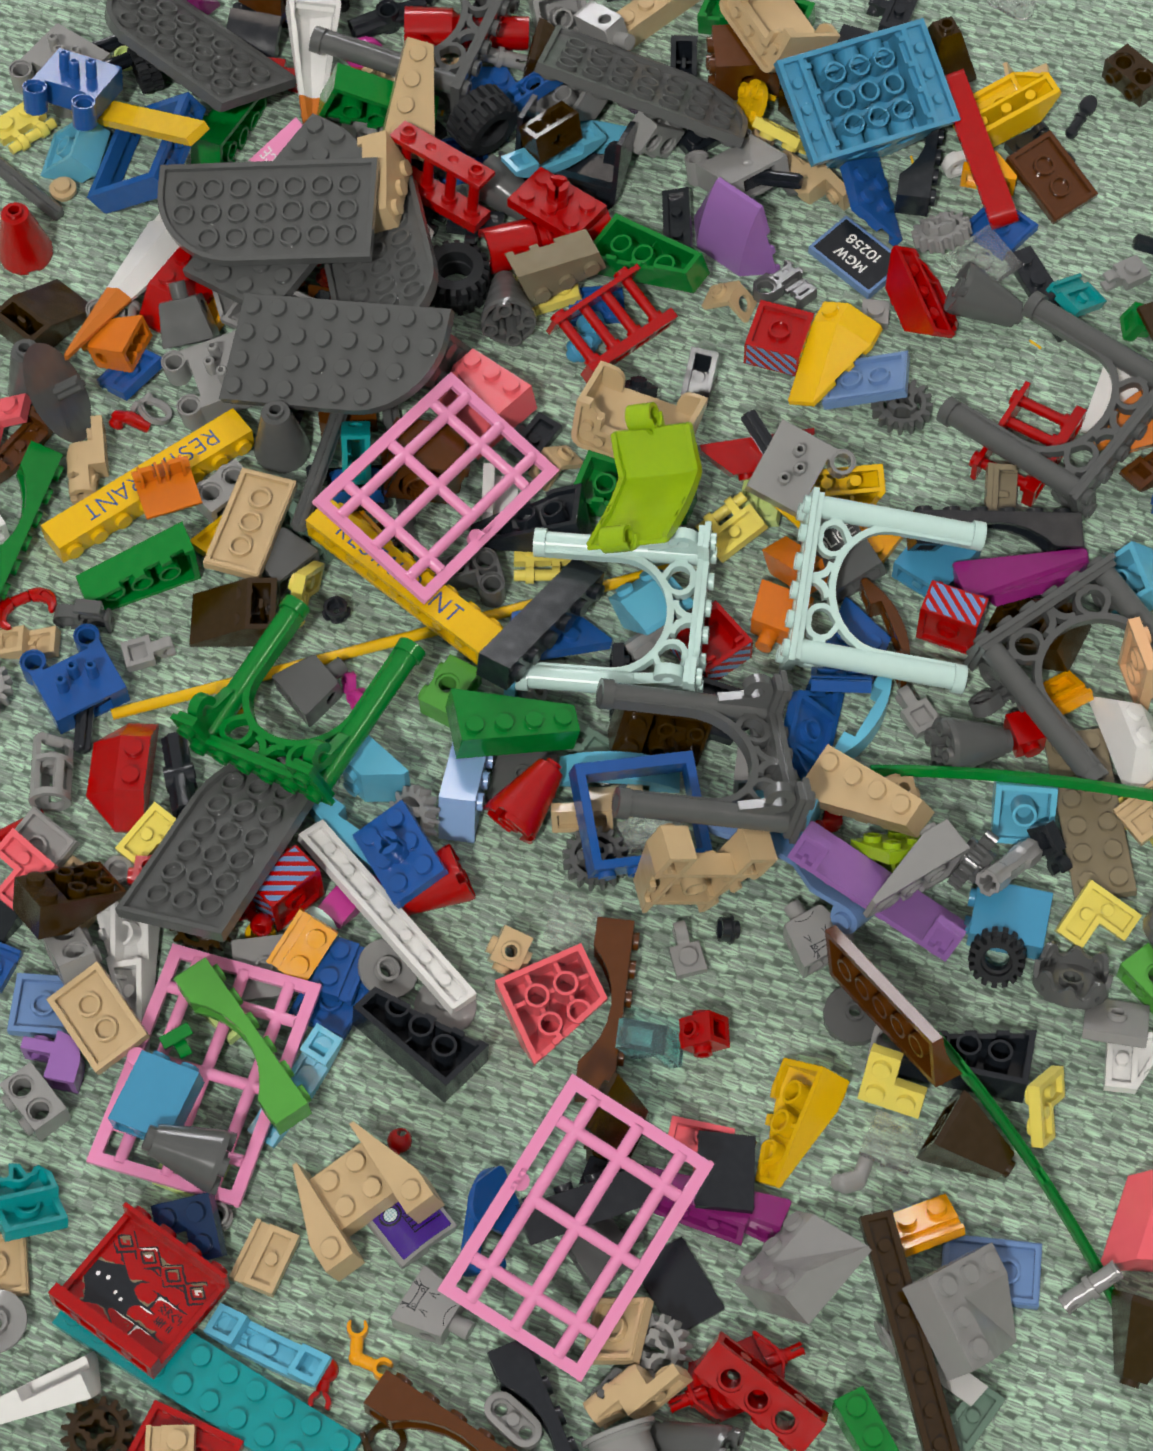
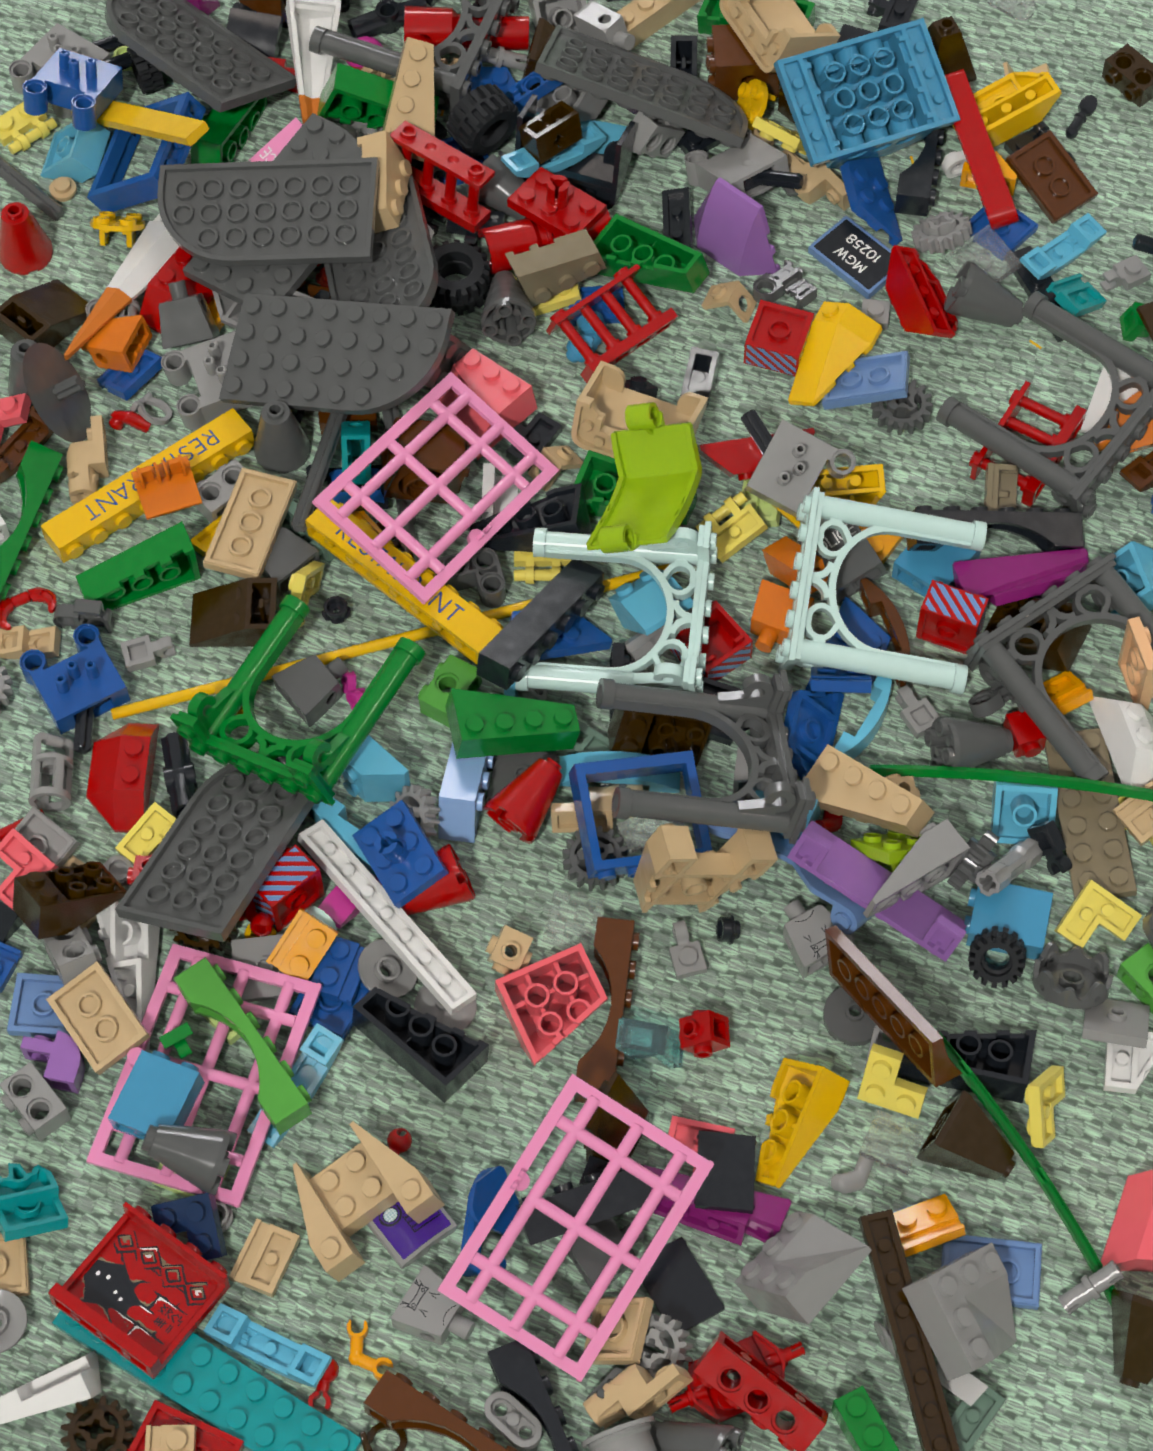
(109, 222): none -> yellow plate
(1063, 249): none -> medium azure slope

